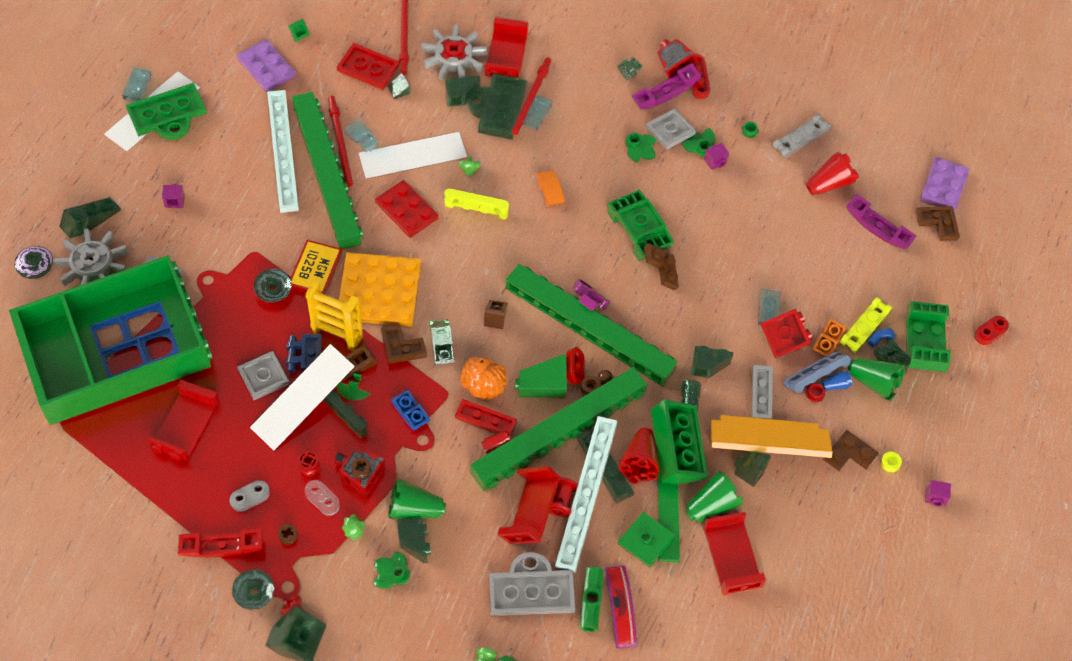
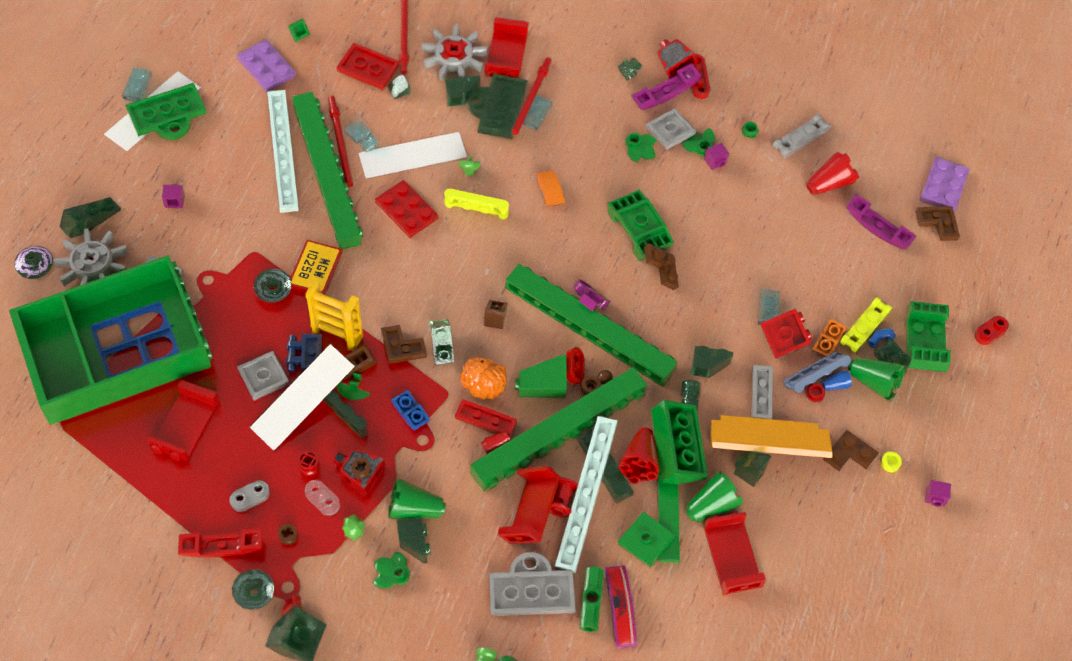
(384, 287): light orange plate -> none

